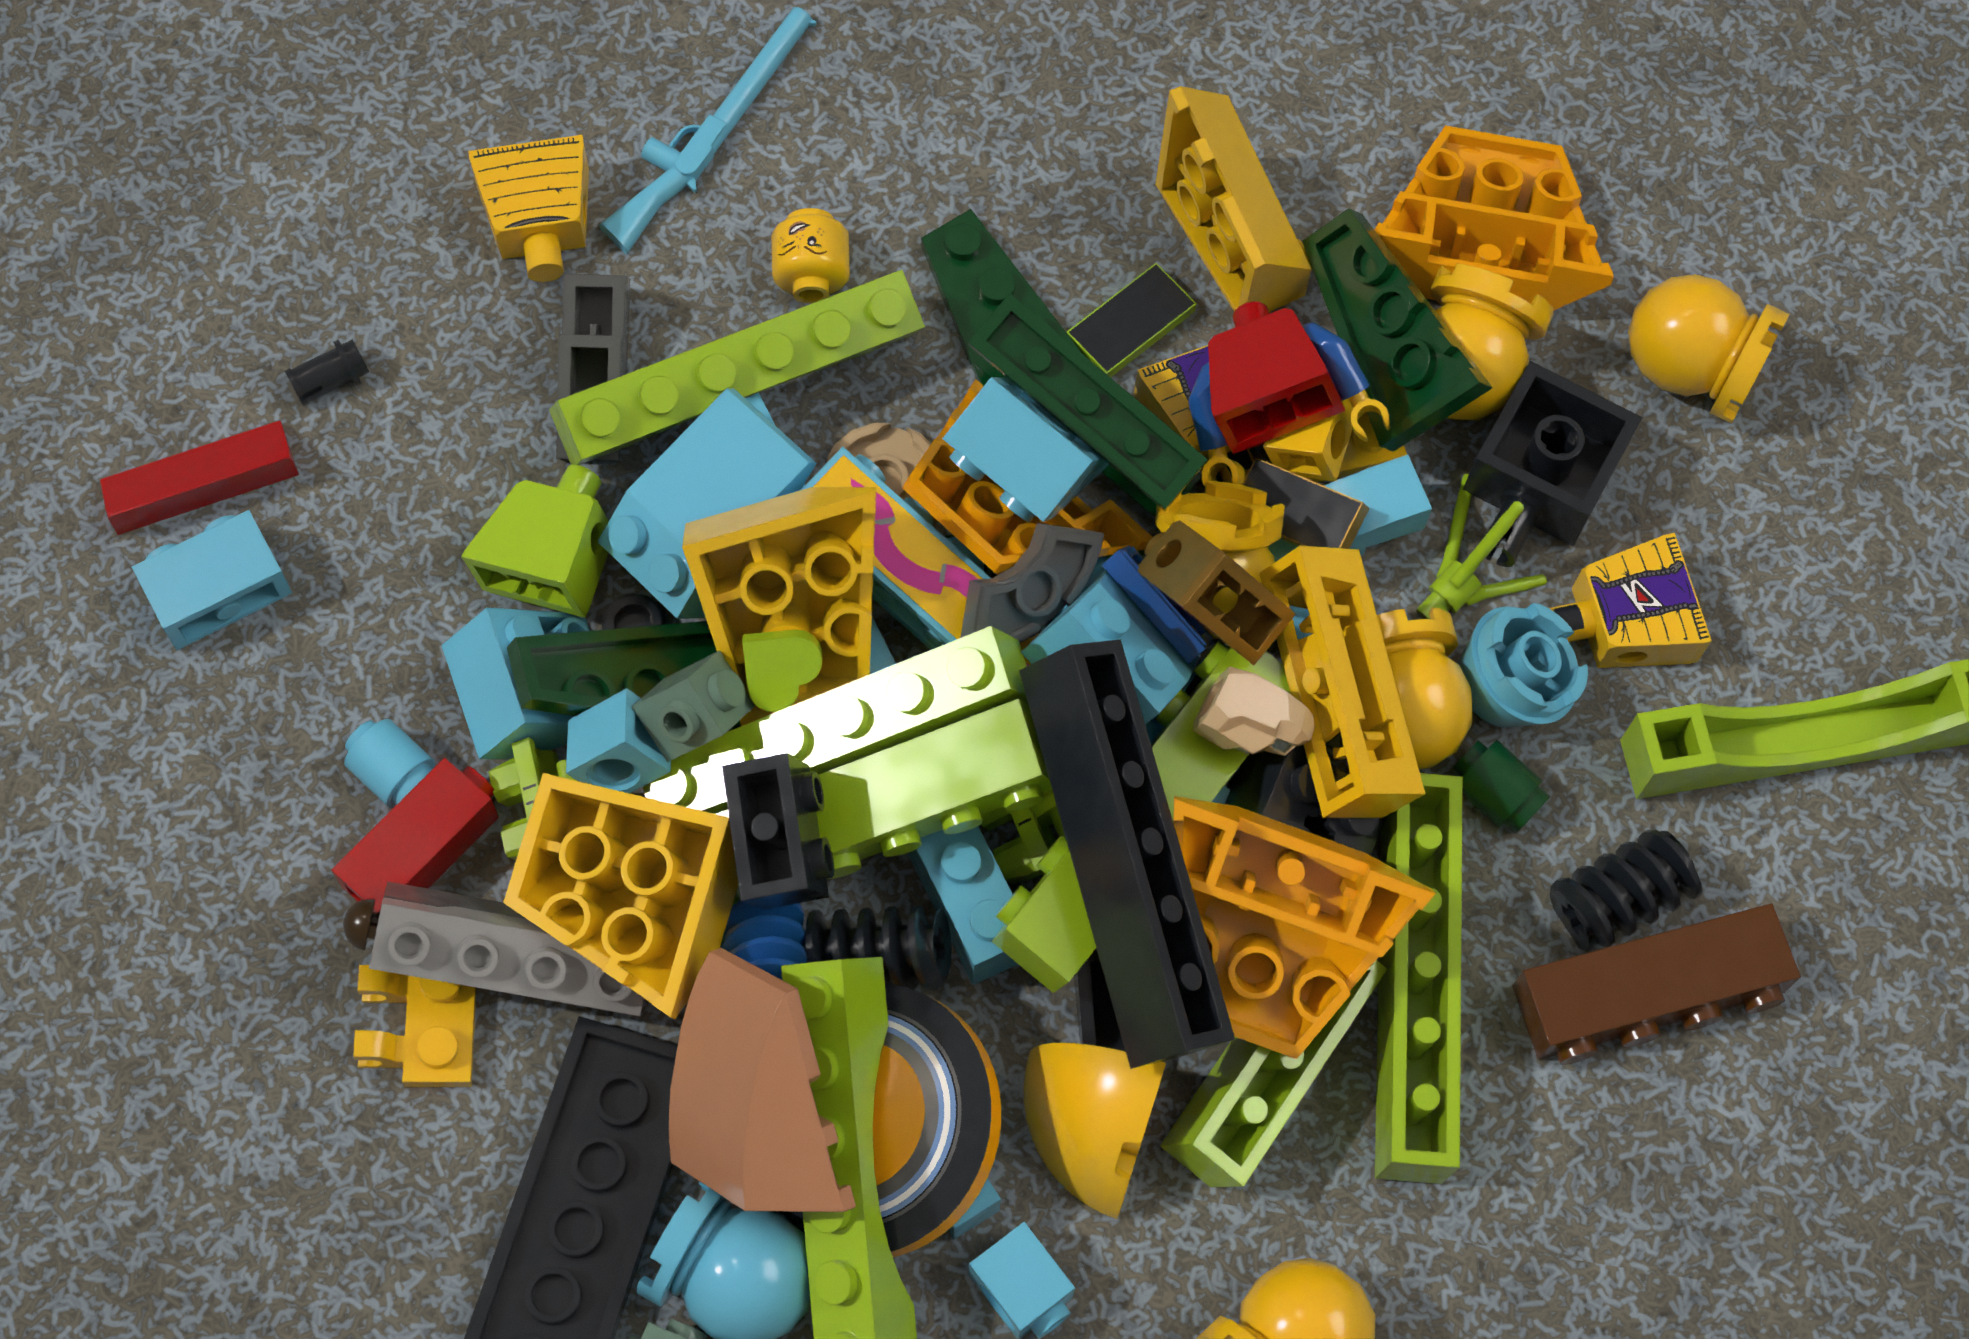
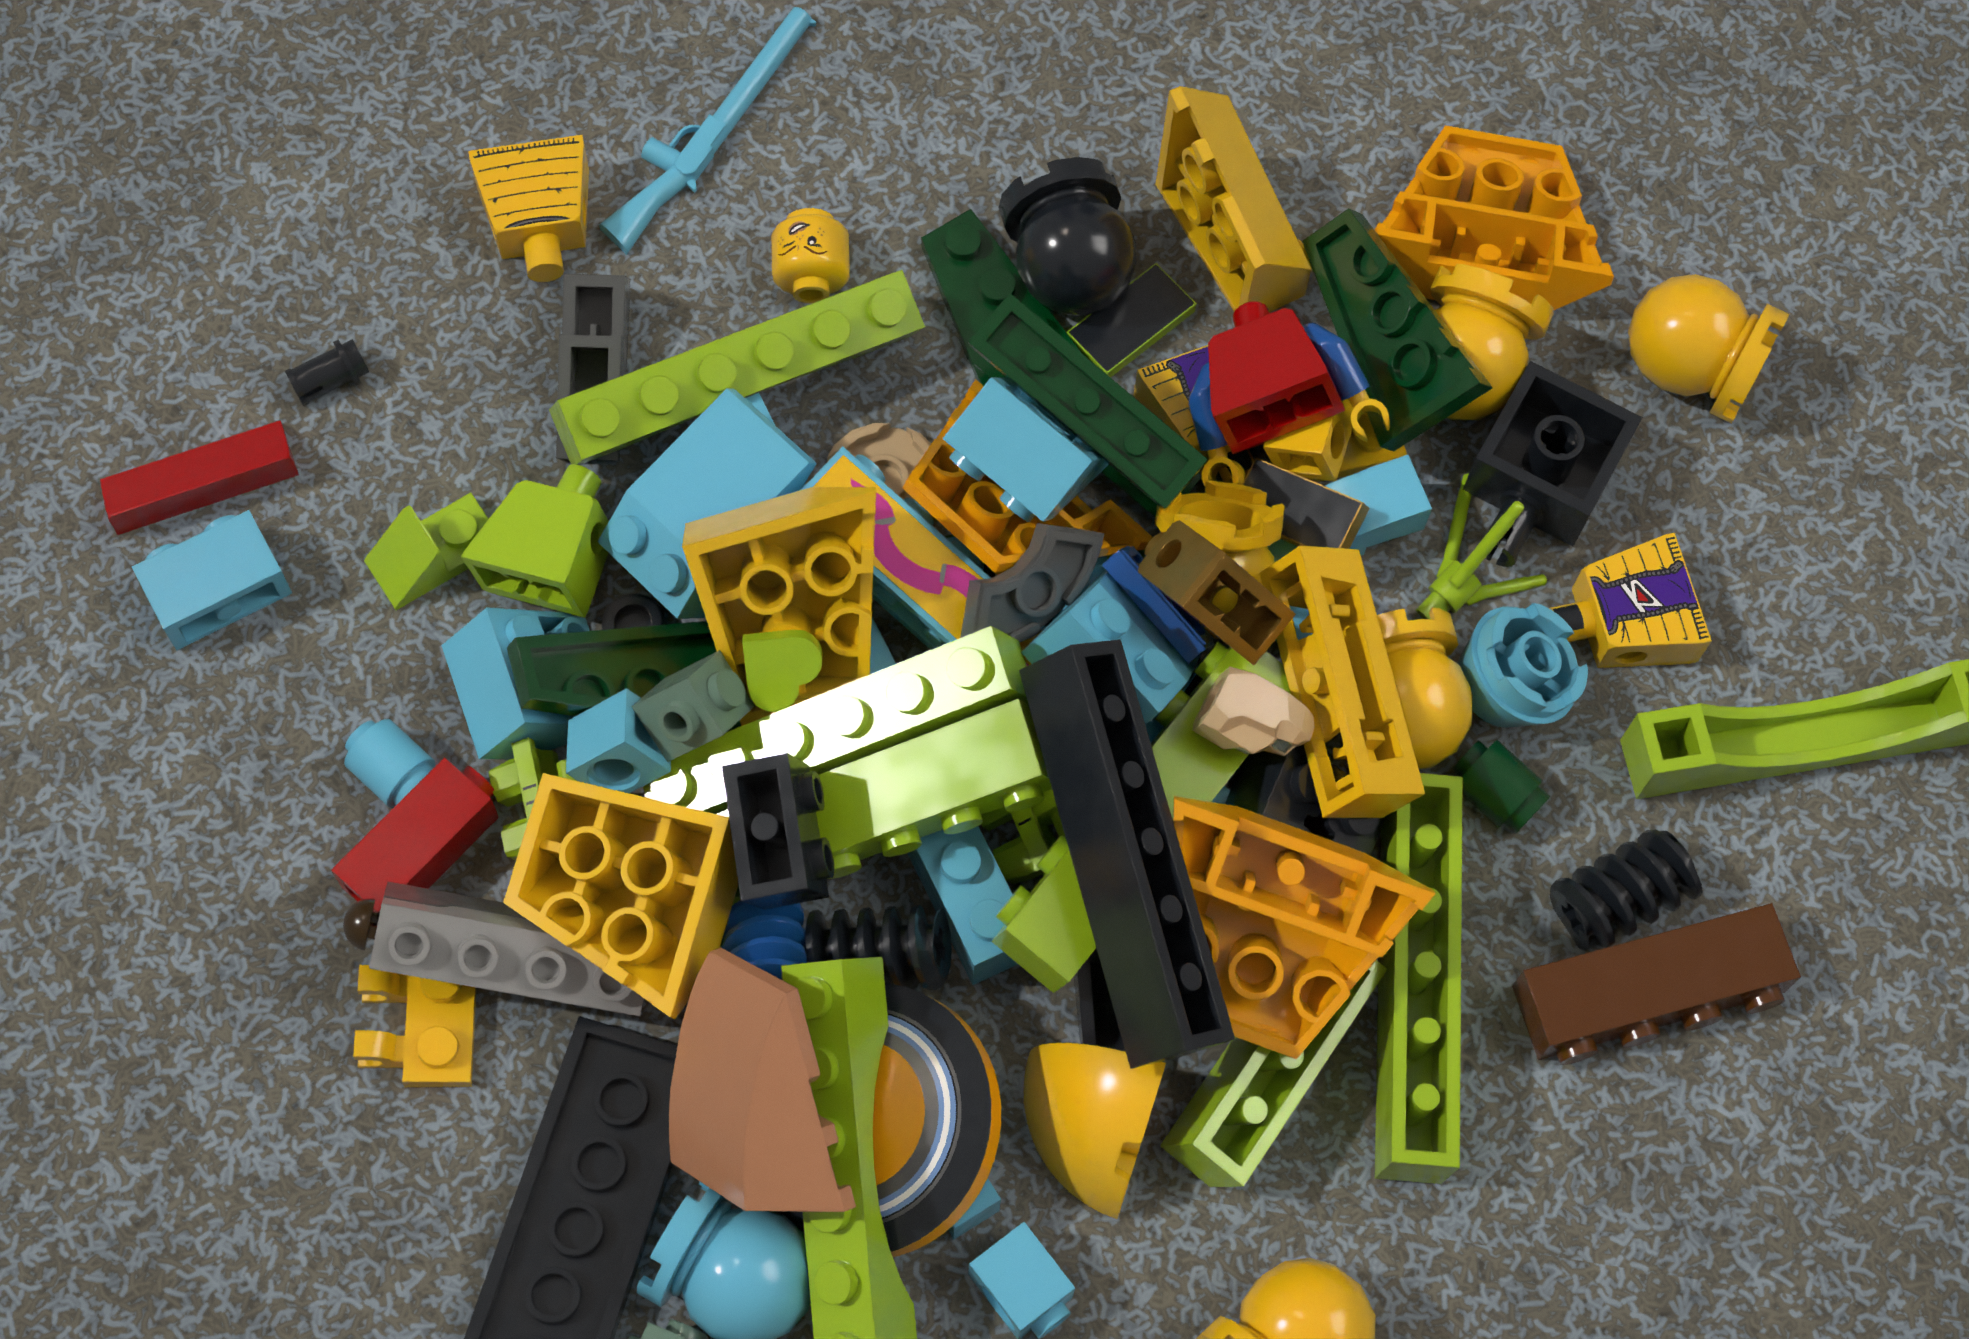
(424, 553): none -> lime slope
(1070, 236): none -> black tile

